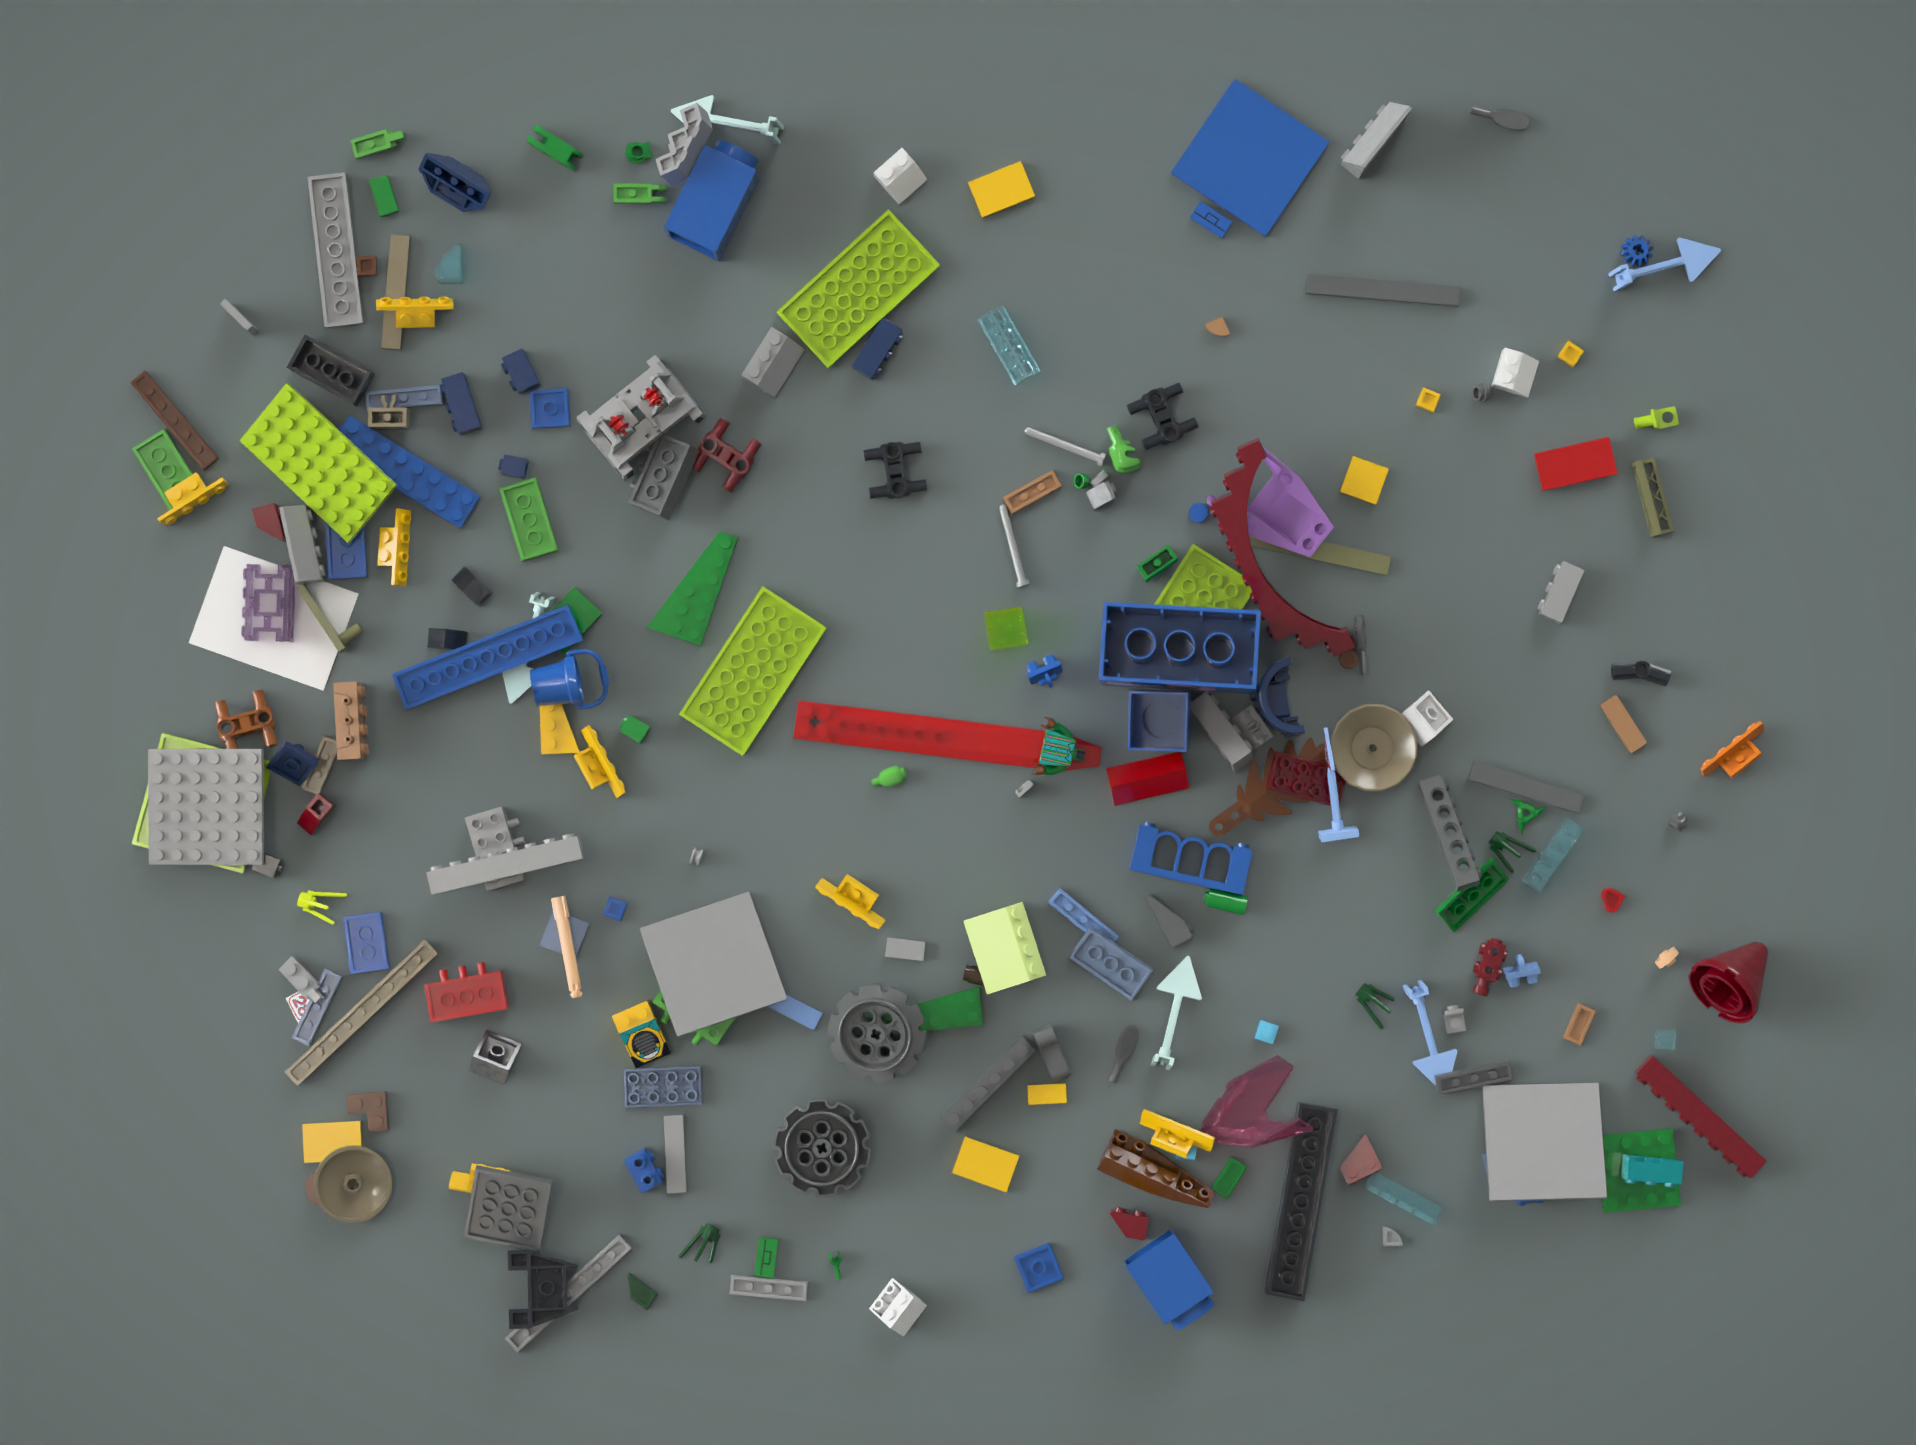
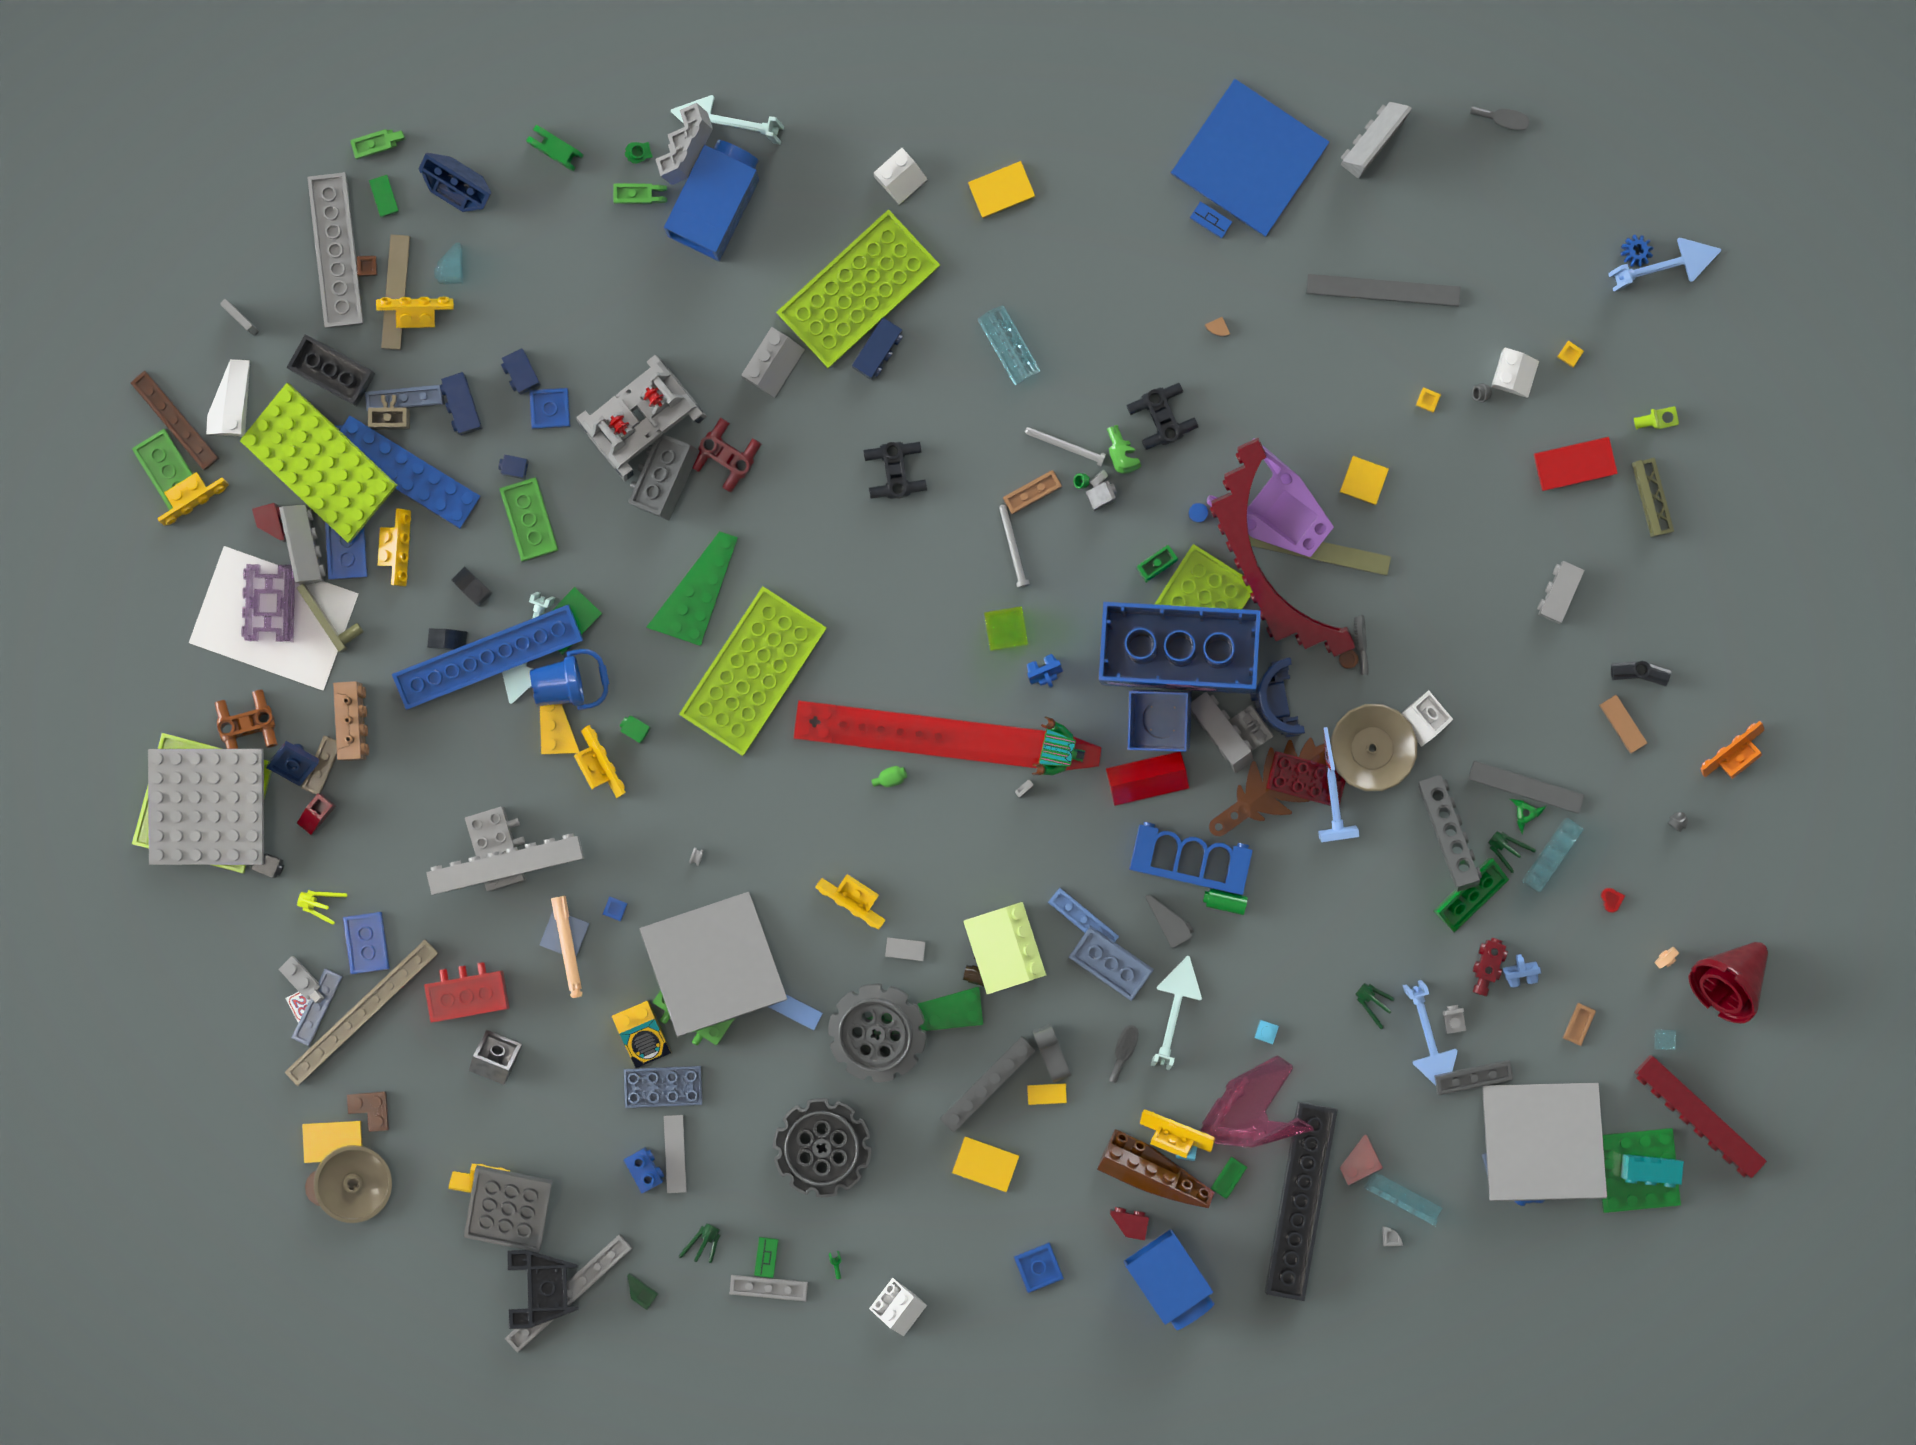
(229, 406): none -> white wedge

